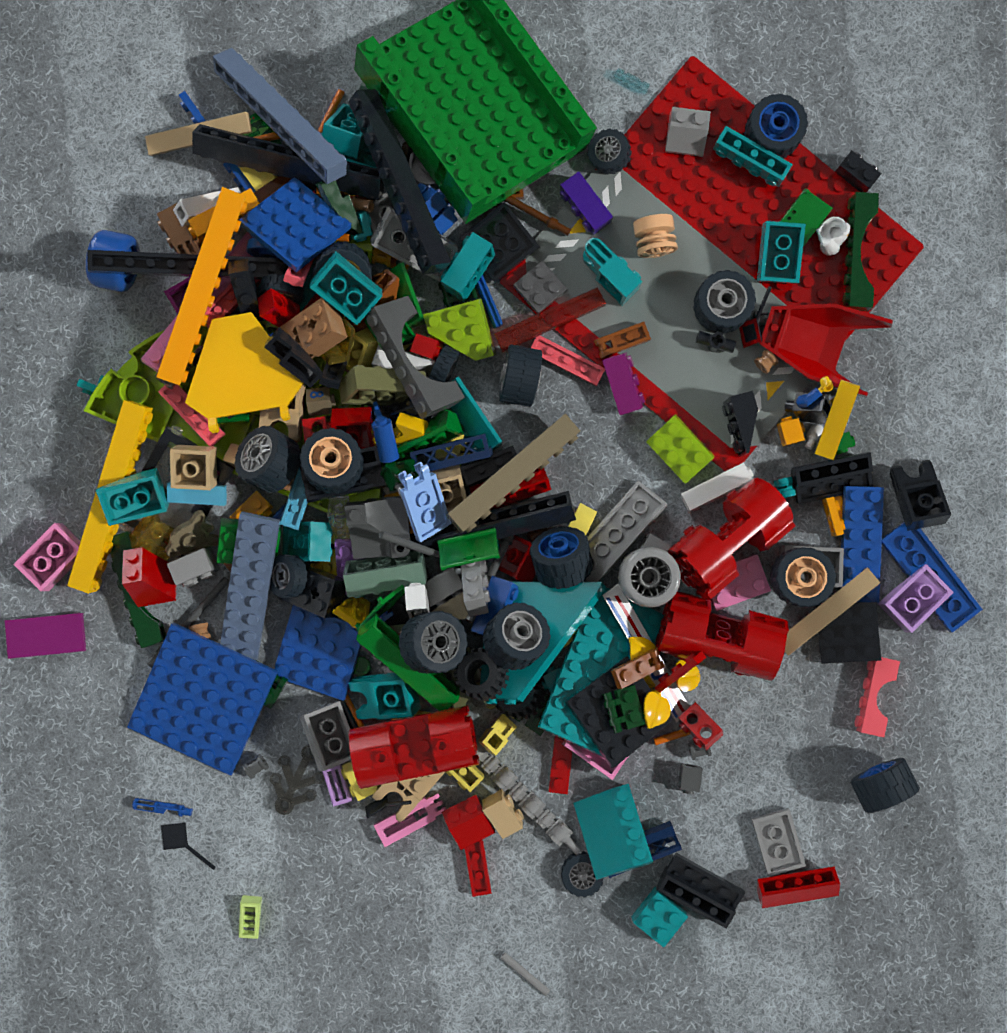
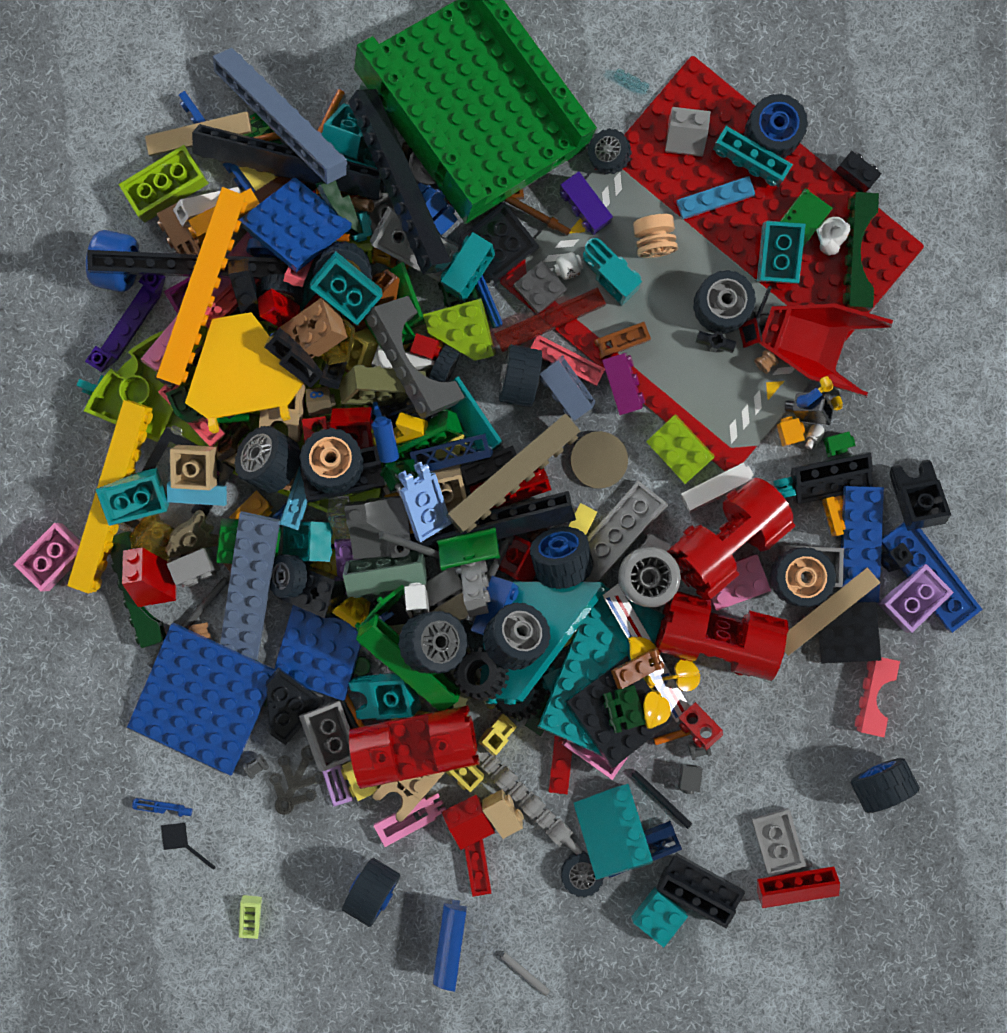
(45, 635): magenta tile -> none
(128, 324): none -> dark purple slope
(163, 183): none -> lime slope
(177, 400): none -> dark green plate
(229, 443): none -> dark brown tile
(286, 702): none -> black plate
(371, 892): none -> black wheel
(378, 805): black piece -> none
(449, 945): none -> blue brick
(567, 388): none -> sand blue brick
(568, 266): none -> white head
(599, 460): none -> dark tan tile
(661, 799): none -> black bar
(679, 671): red plate -> none
(715, 198): none -> dark azure plate
(742, 416): black slope -> none
(837, 419): yellow tile -> none
(896, 558): none -> black bracket

